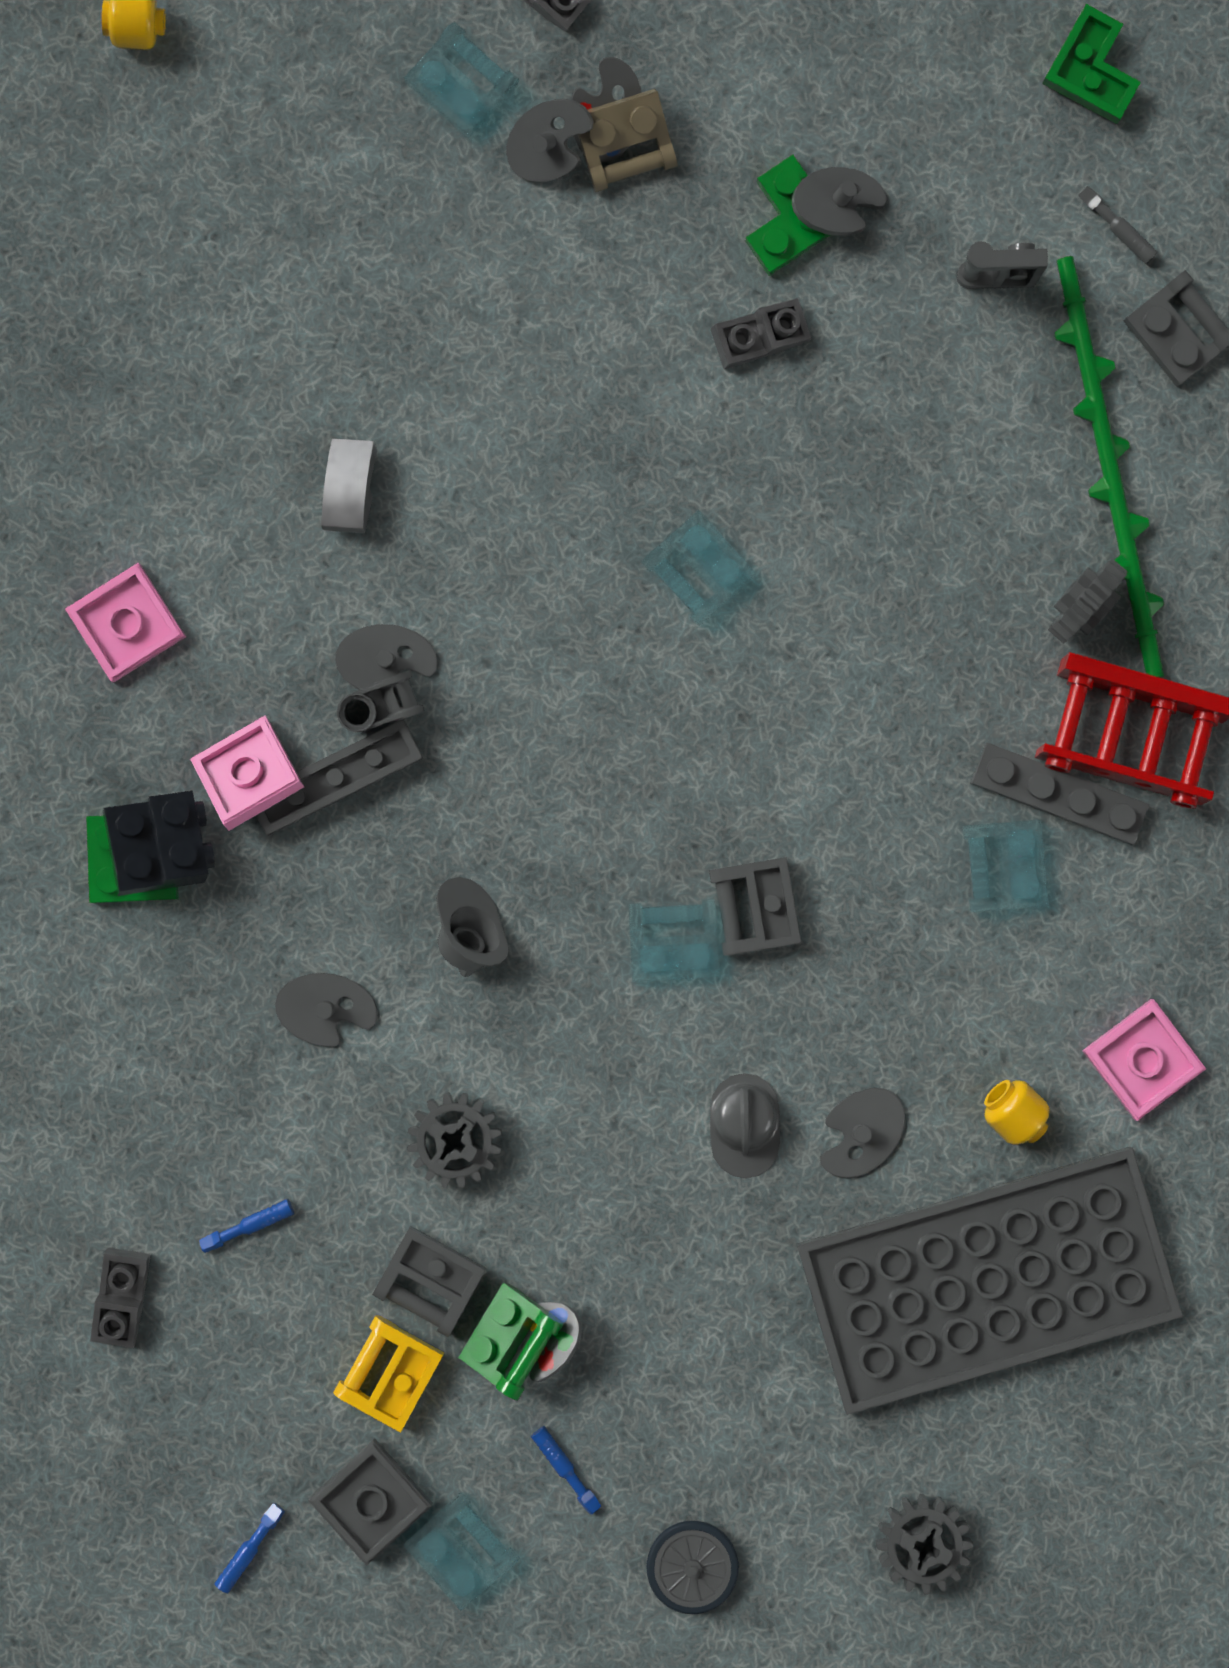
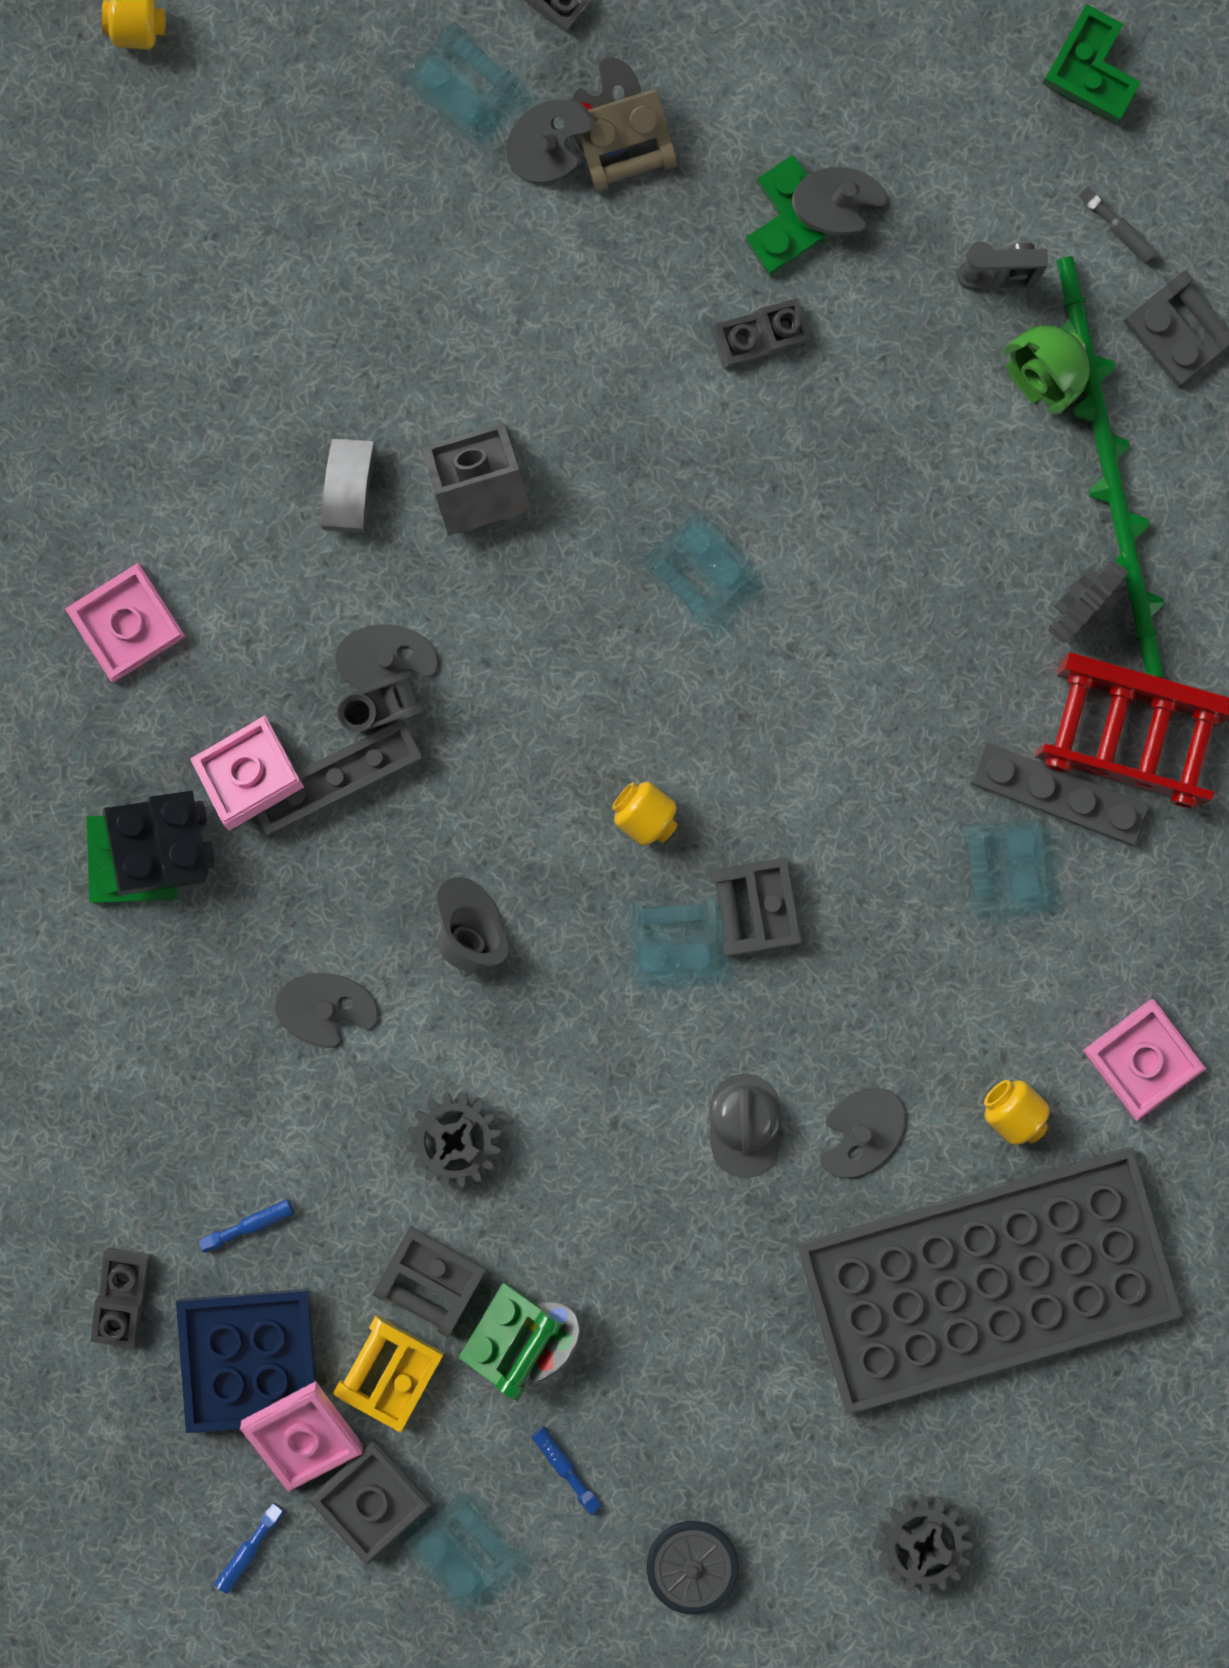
(242, 1354): none -> dark blue plate
(301, 1436): none -> bright pink tile
(476, 479): none -> flat silver slope
(645, 813): none -> yellow head
(1049, 365): none -> bright green cylinder

